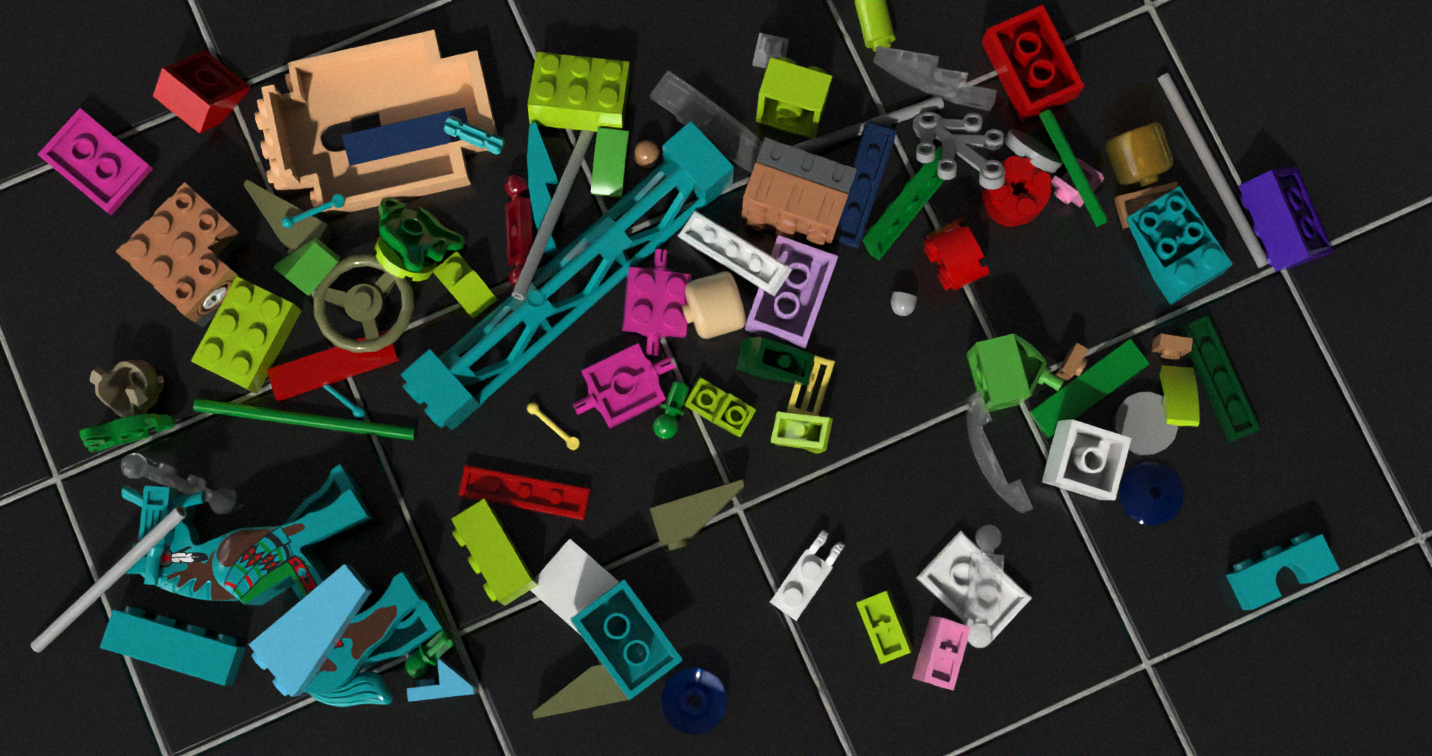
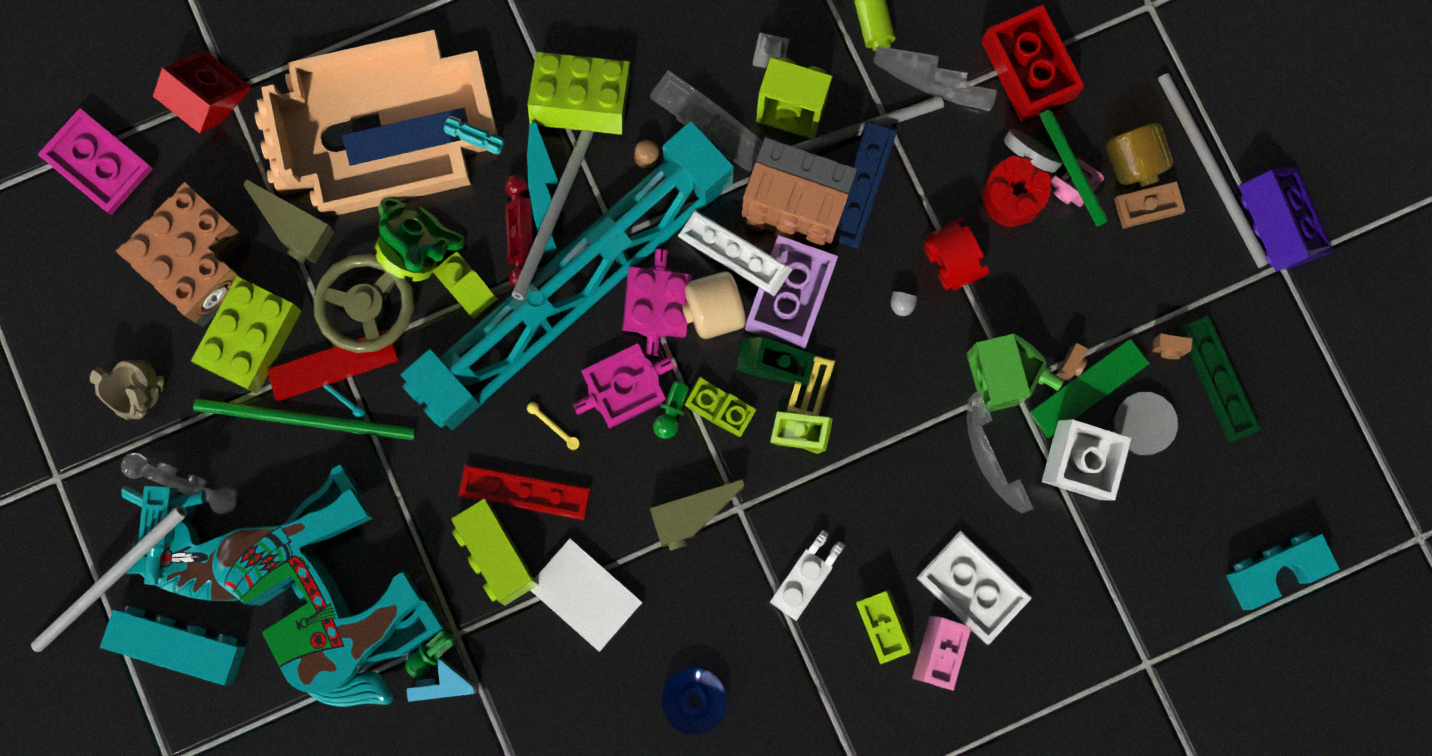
(124, 430): green tile -> none
(308, 265): bright green slope -> none
(310, 630): medium azure slope -> none
(337, 201): teal hinge -> none
(589, 690): olive slope -> none
(609, 162): bright green slope -> none
(626, 639): teal slope -> none
(904, 209): green plate -> none
(932, 126): light grey plant -> none
(984, 586): clear plate -> none
(1136, 497): clear blue dish -> none
(1177, 245): teal slope -> none
(1180, 396): lime slope -> none

